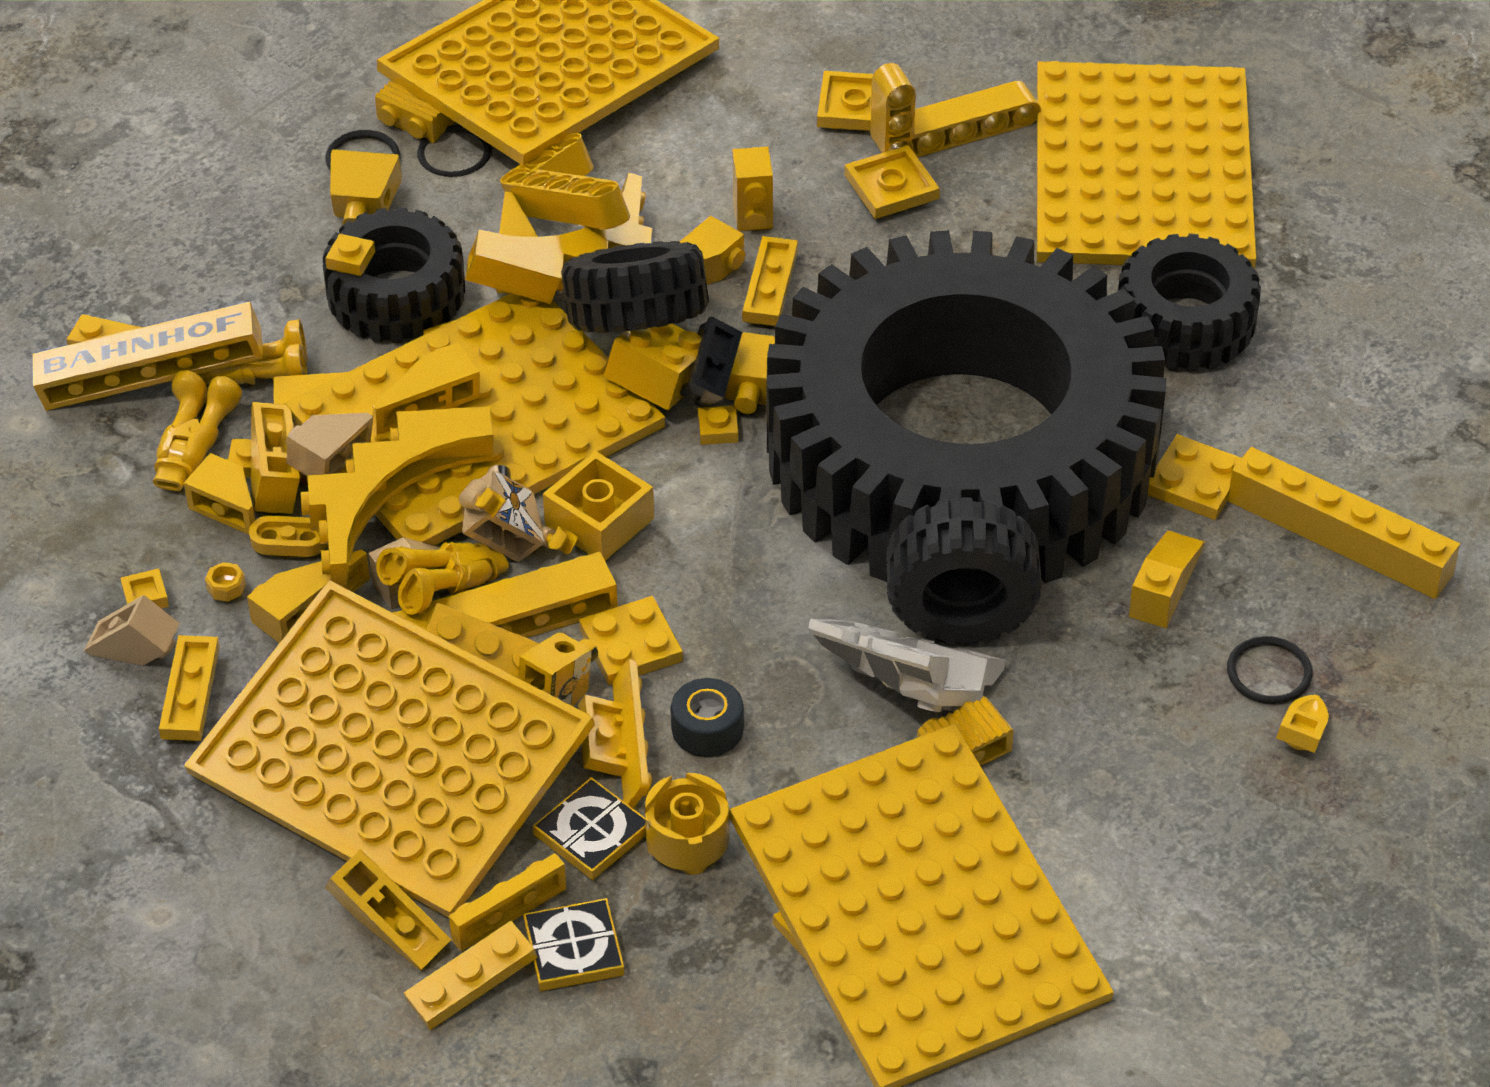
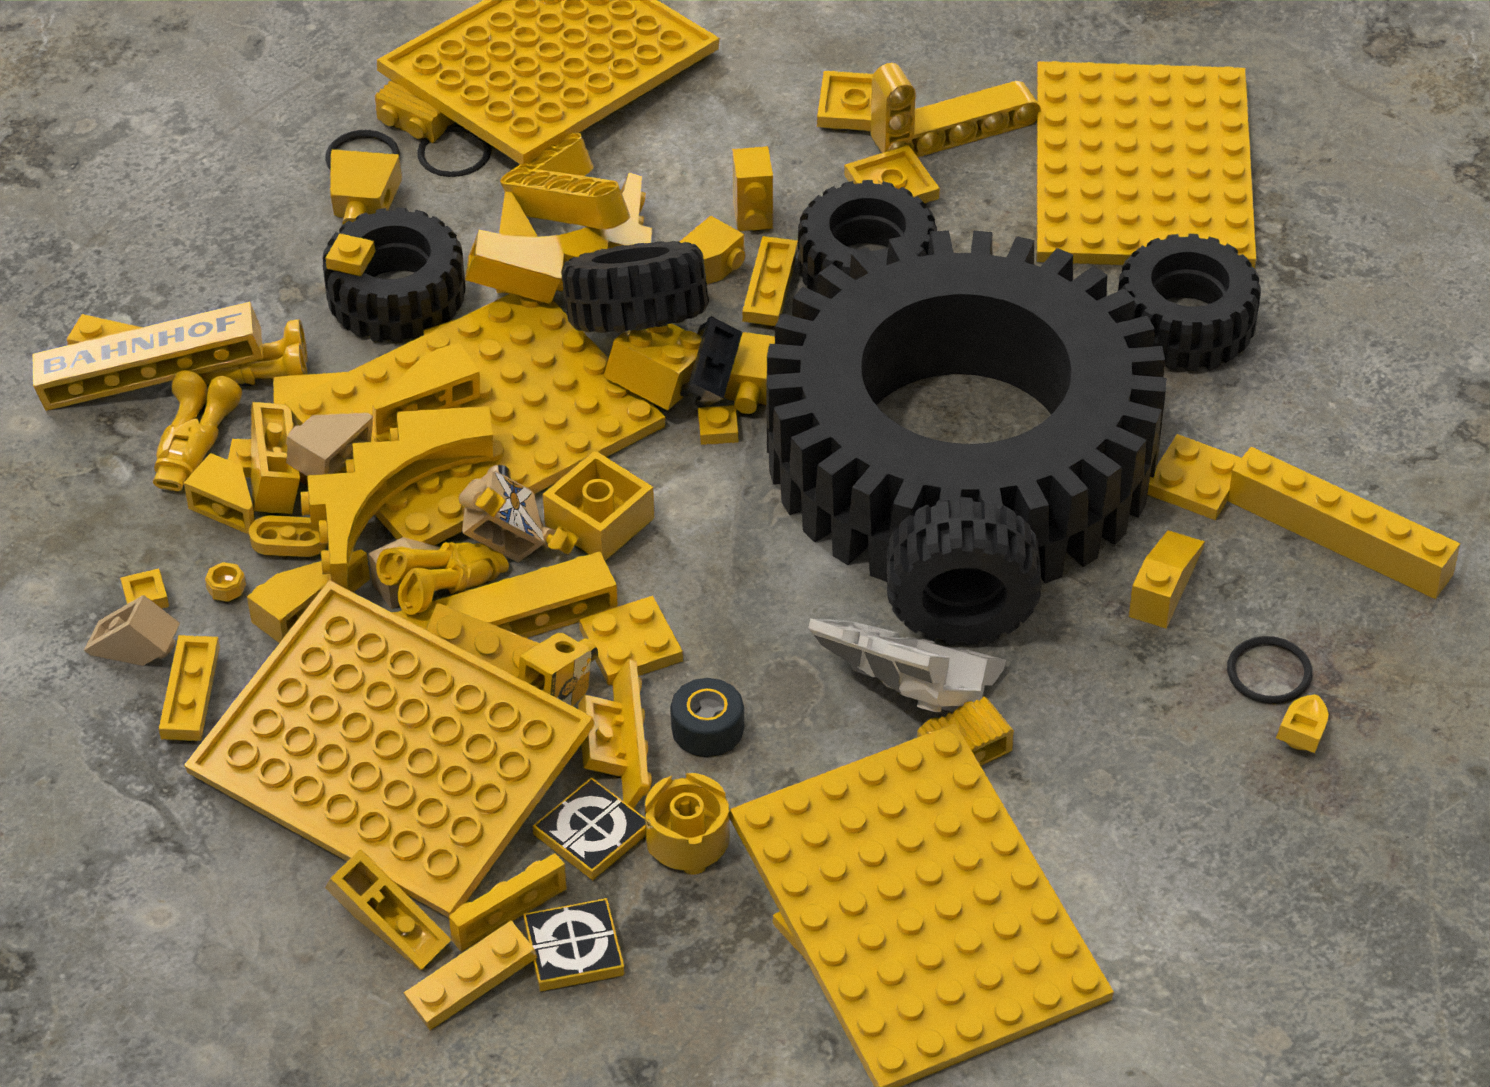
(855, 216): none -> black tyre

